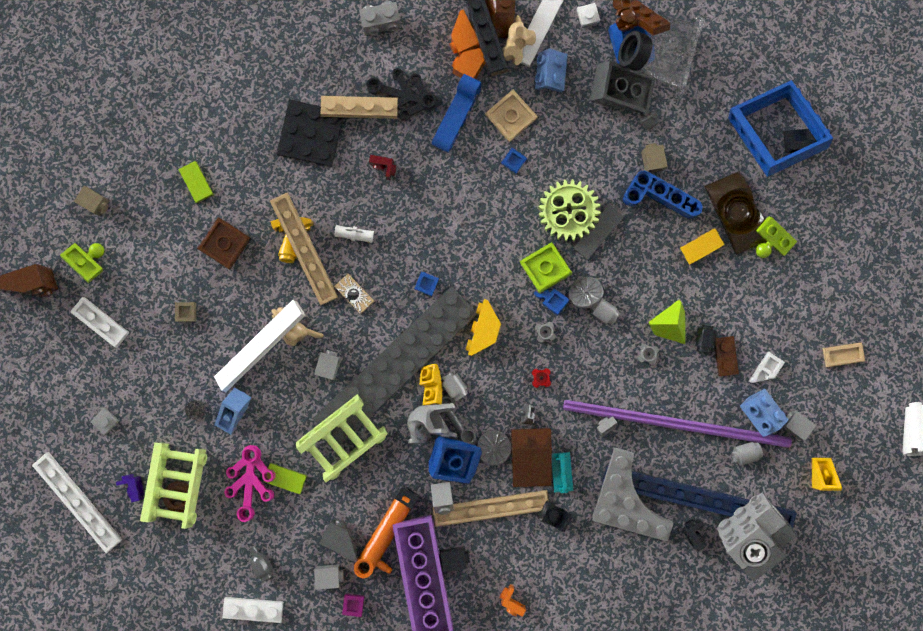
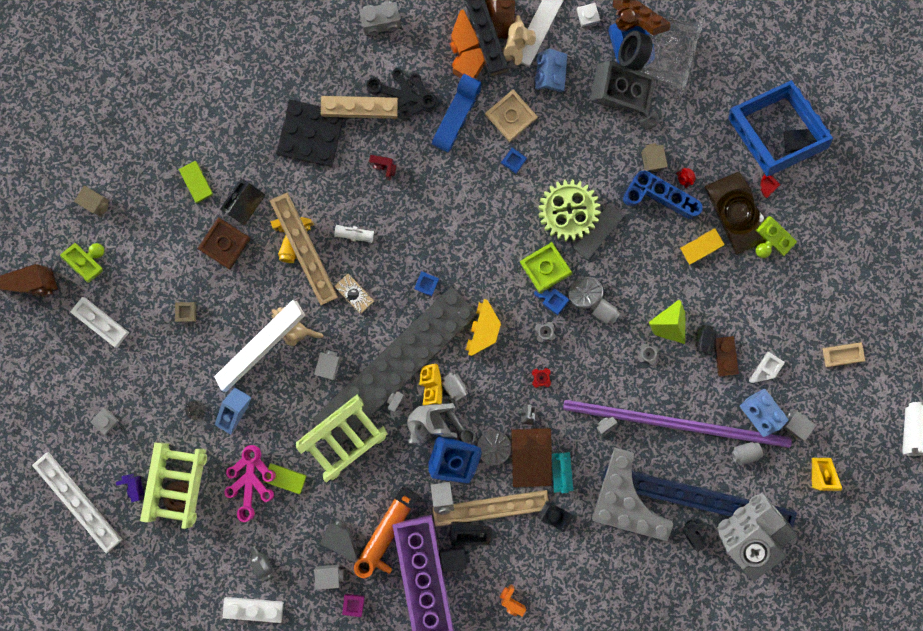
(242, 201): none -> black panel
(394, 400): none -> light grey plate
(459, 529): none -> black slope
(686, 177): none -> red plate
(769, 185): none -> red tile

